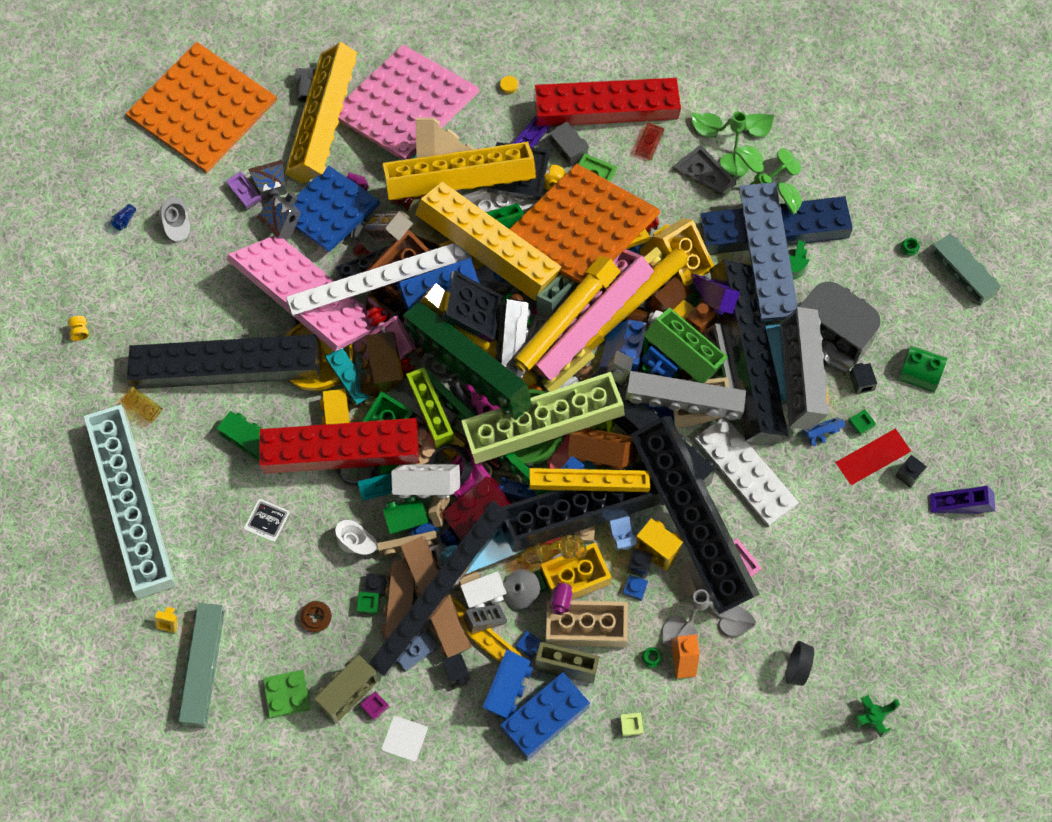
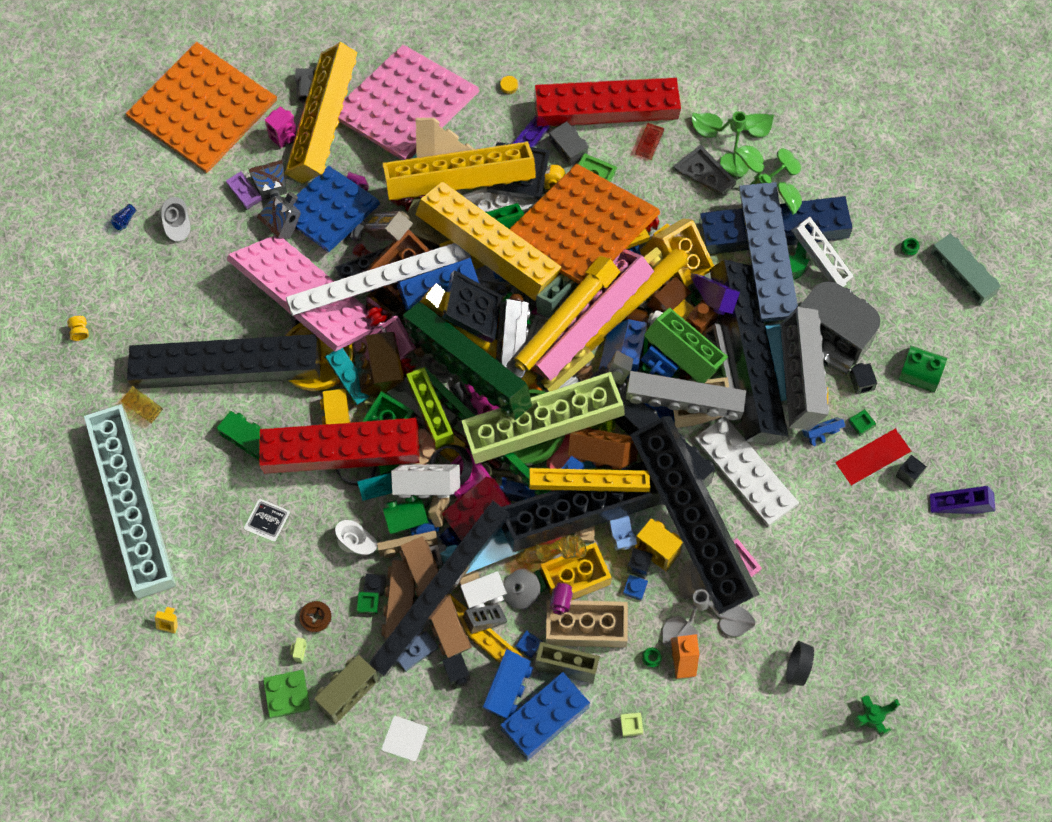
(201, 666): sand green brick -> none
(281, 127): none -> dark pink brick
(298, 650): none -> yellowish green plate
(374, 706): magenta plate -> none
(818, 255): none -> white fence

